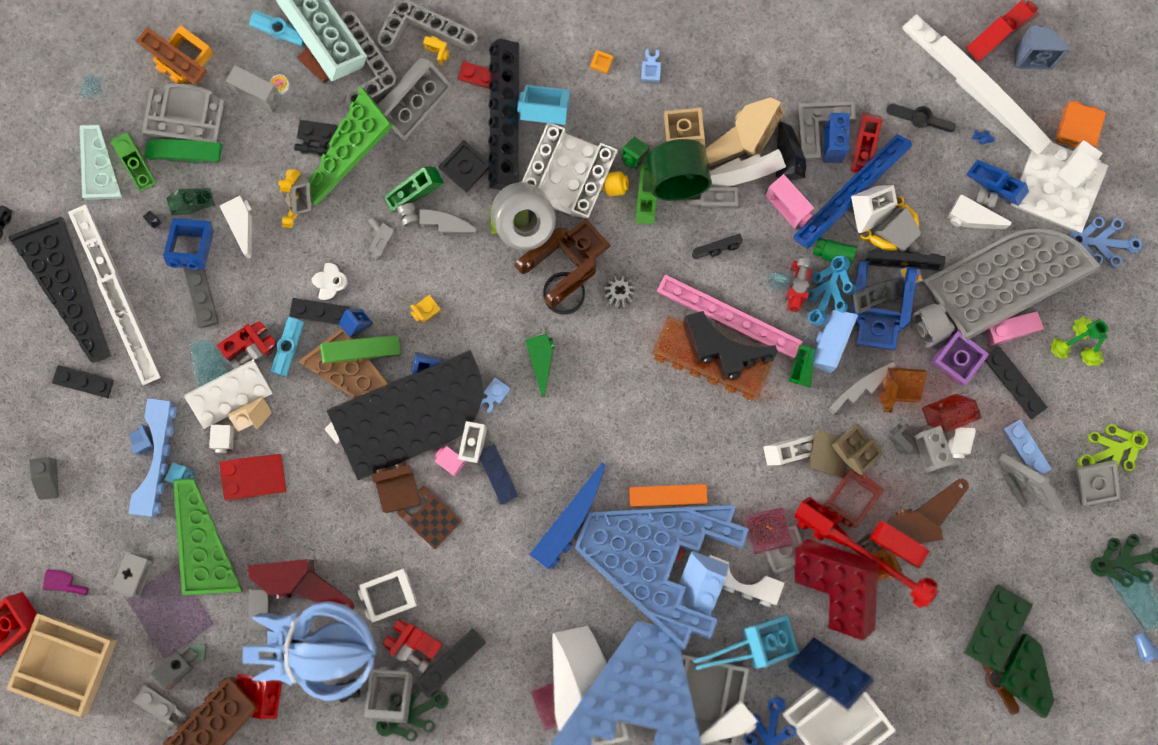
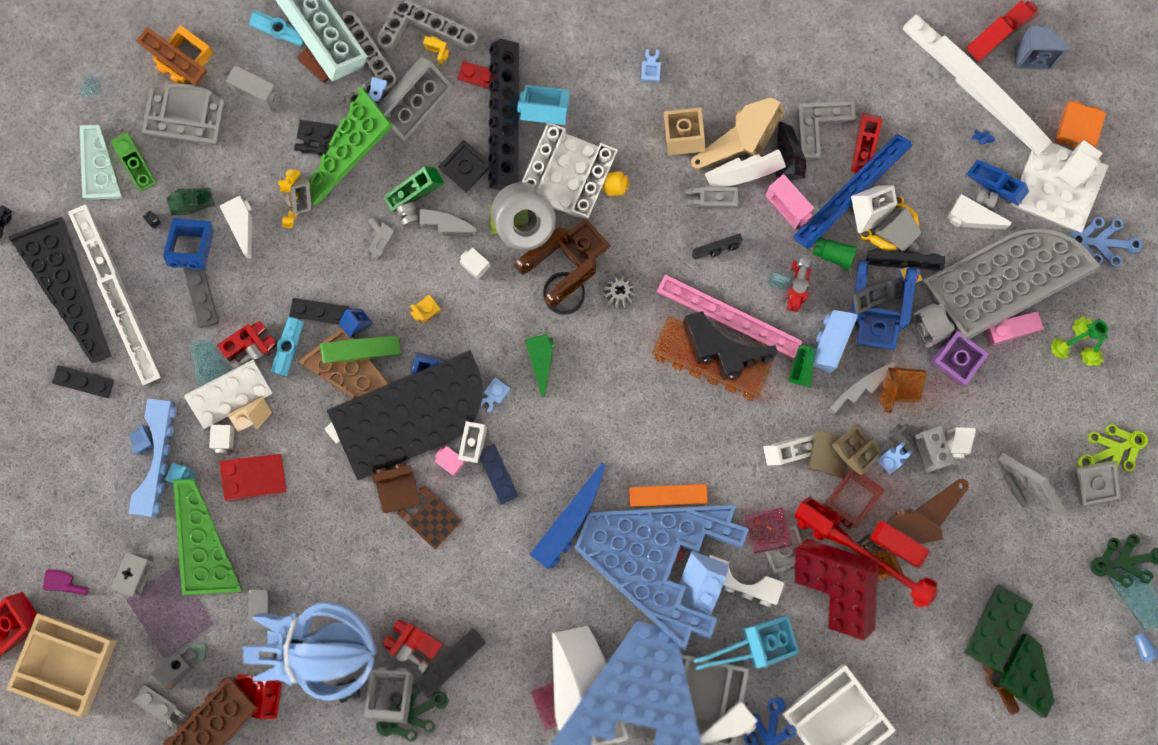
(44, 477): dark grey slope -> none
(183, 150): green slope -> none
(281, 83): tile -> none
(295, 578): dark red slope -> none
(327, 279): white plate -> none
(377, 85): none -> light blue piece
(407, 590): white window -> none
(474, 263): none -> white brick
(601, 62): light orange tile -> none
(634, 153): green slope -> none
(646, 200): bright green slope -> none
(679, 170): dark green piece -> none
(830, 288): dark azure plant -> none
(831, 673): dark blue plate -> none
(835, 141): blue window -> none
(893, 458): none -> light blue plate
(910, 115): black piece -> none
(954, 413): clear red window -> none
(1015, 383): black plate -> none
(1026, 447): light blue plate -> none

